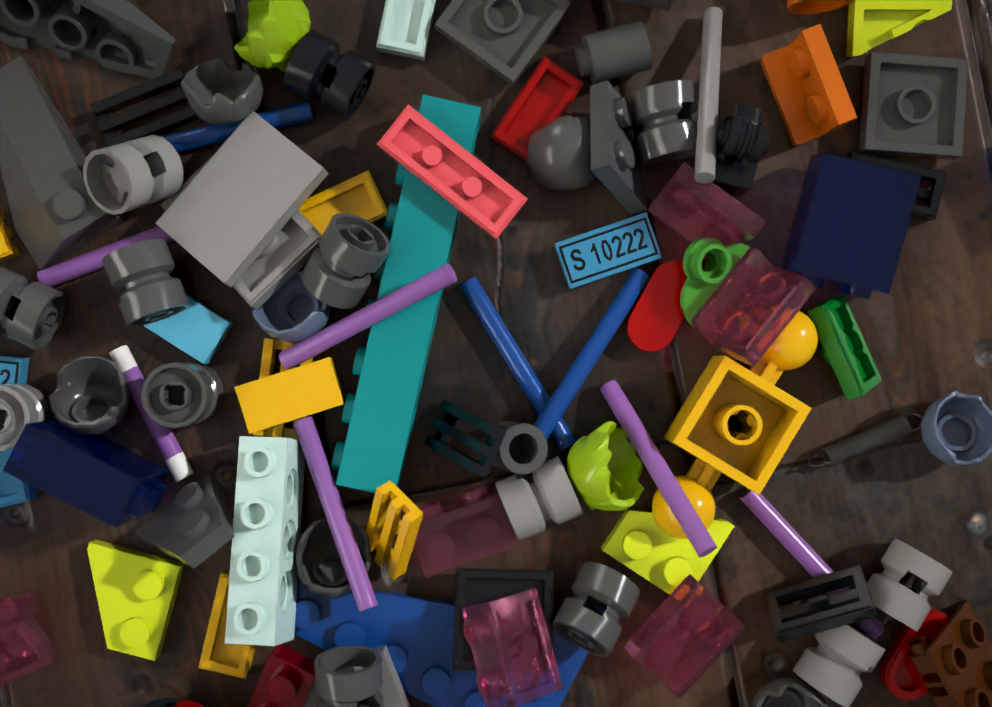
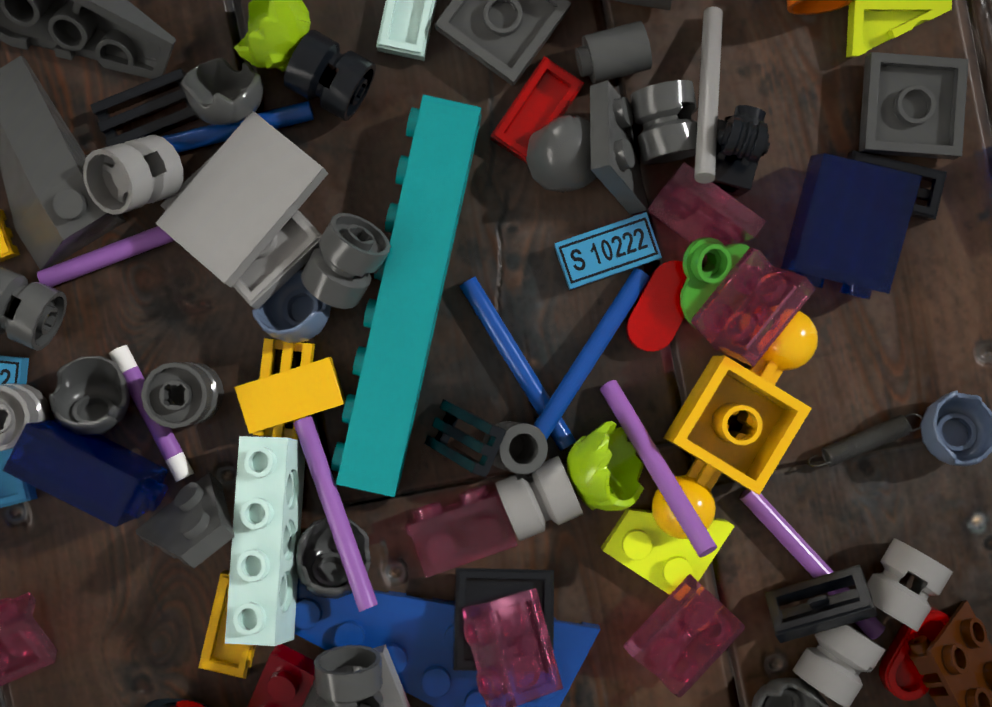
(134, 597): neon yellow wing -> none
(144, 277): dark grey wheel -> none
(194, 330): medium azure tile -> none
(354, 196): yellow tile -> none
(368, 316): medium lavender bar -> none
(386, 523): yellow tile -> none
(452, 172): coral tile -> none
(599, 603): dark grey wheel -> none
(808, 87): orange bracket -> none
(844, 347): green plate -> none

